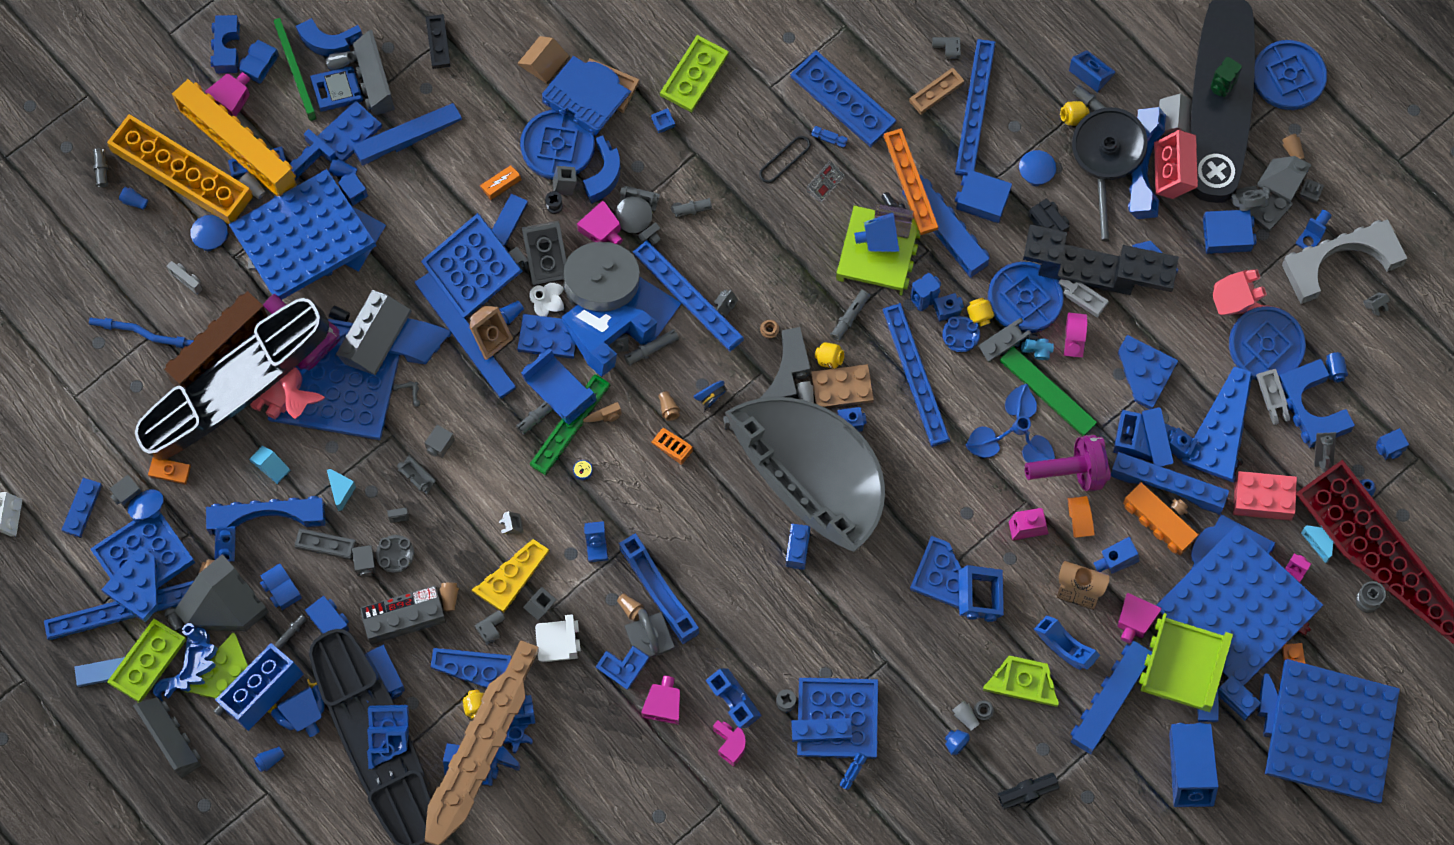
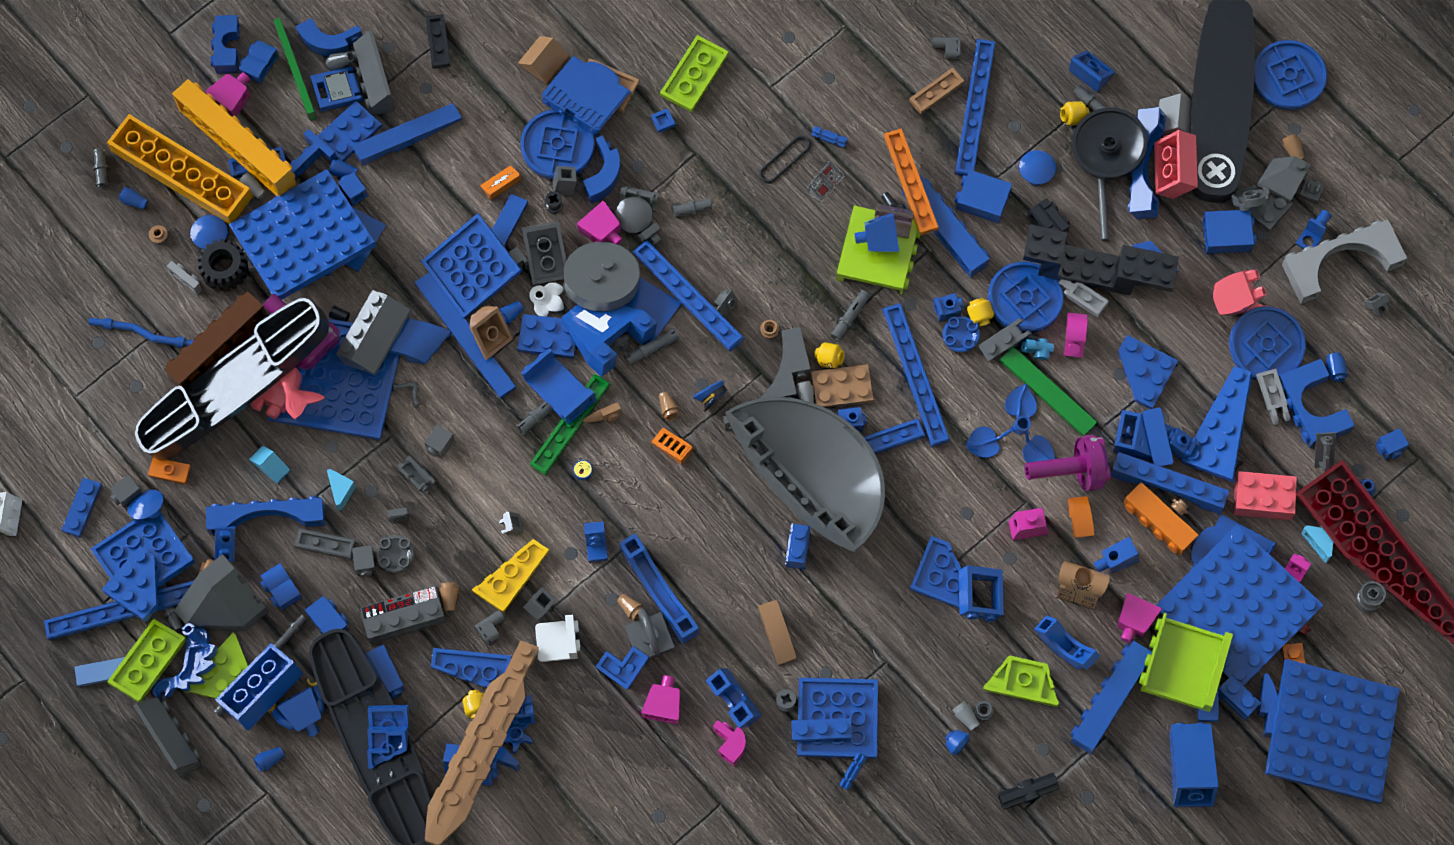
(158, 239): none -> medium nougat plate
(217, 252): none -> black tyre
(777, 632): none -> medium nougat slope
(843, 98): blue plate -> none
(895, 436): none -> blue tile
(925, 291): blue brick -> none
(1226, 77): dark green brick -> none

